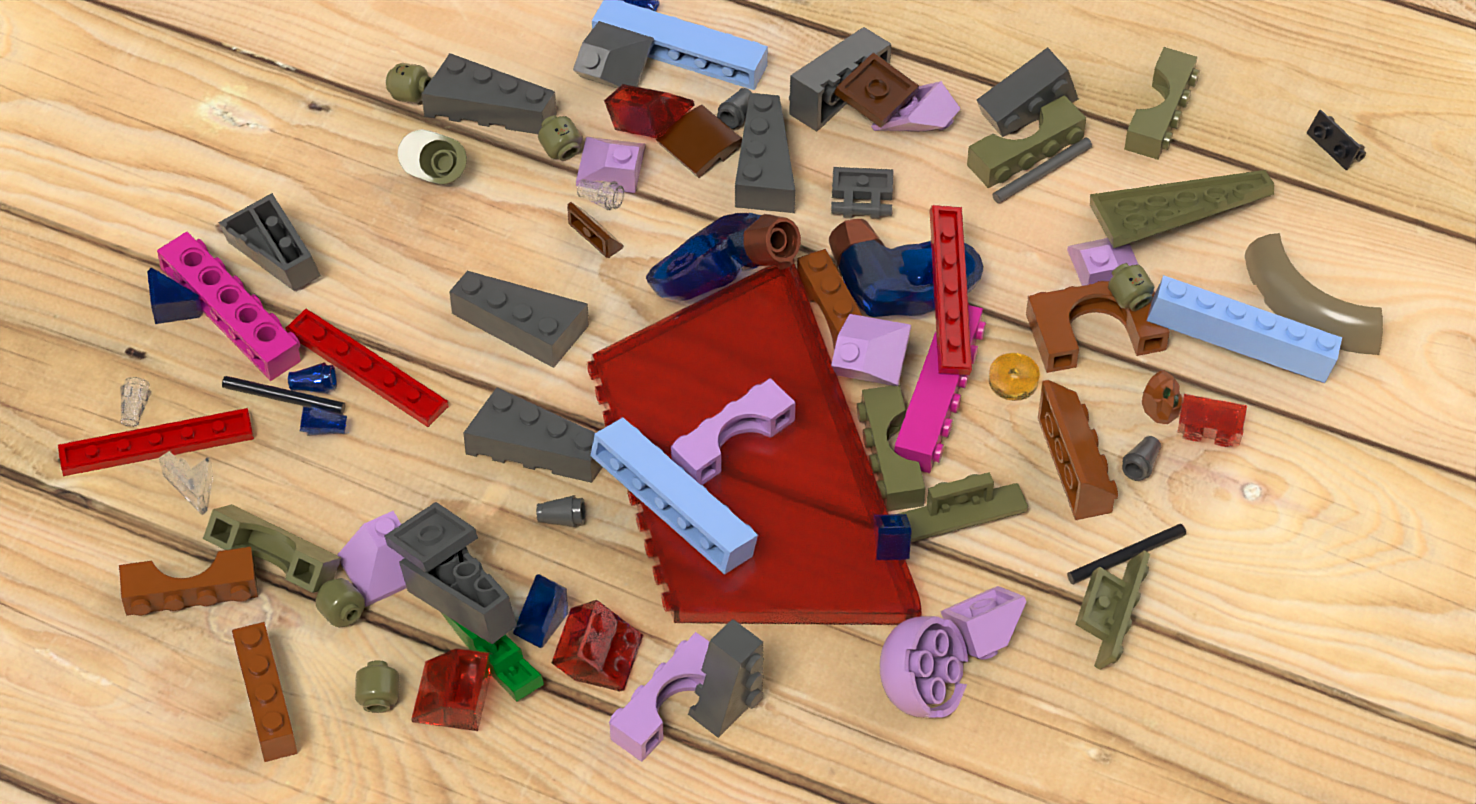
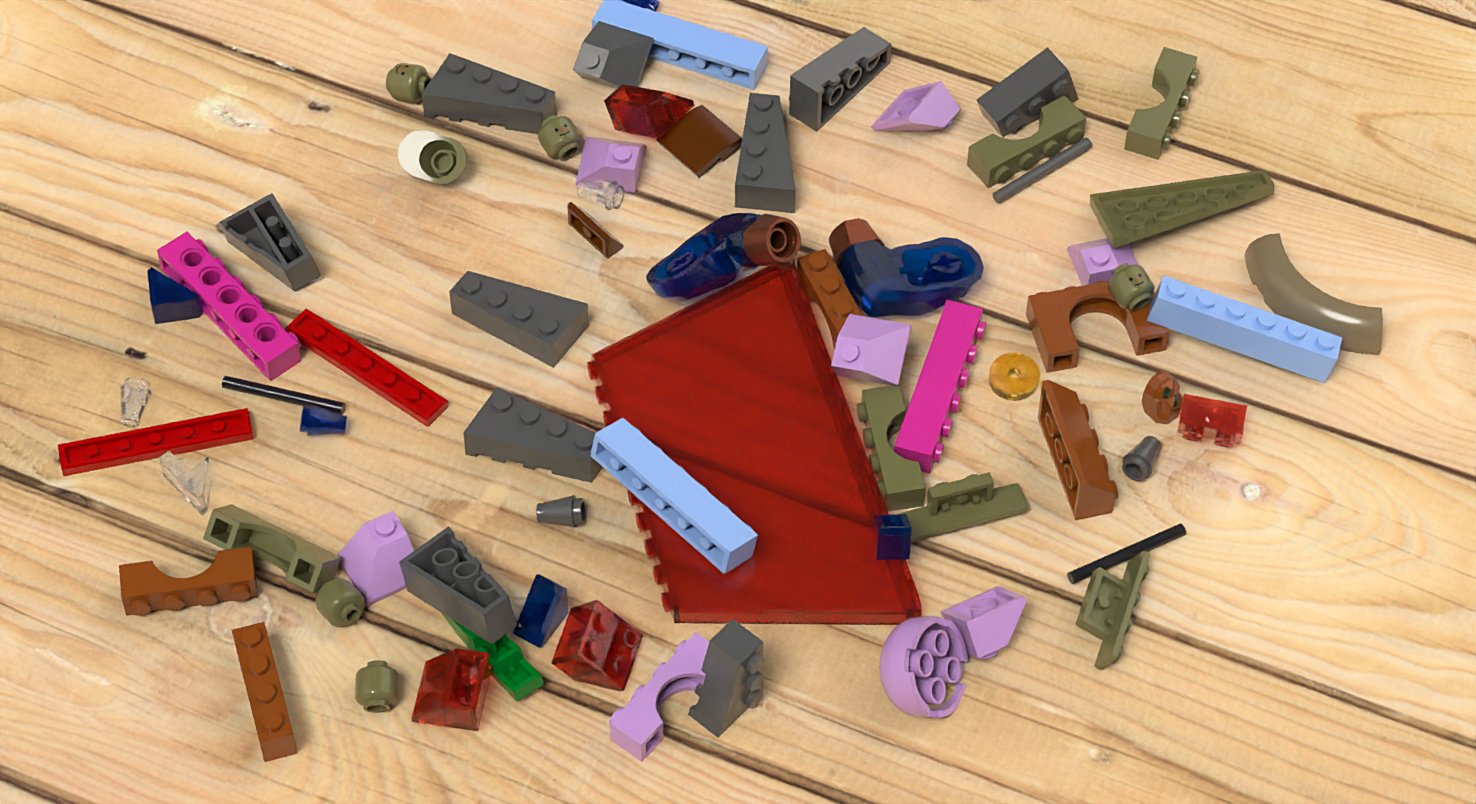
(316, 378): clear blue cone -> none
(431, 537): dark grey plate -> none
(734, 108): dark grey cone -> none
(762, 410): lavender arch -> none
(862, 184): dark grey plate -> none
(877, 89): reddish brown tile -> none
(950, 290): red tile -> none
(1335, 140): black hinge -> none

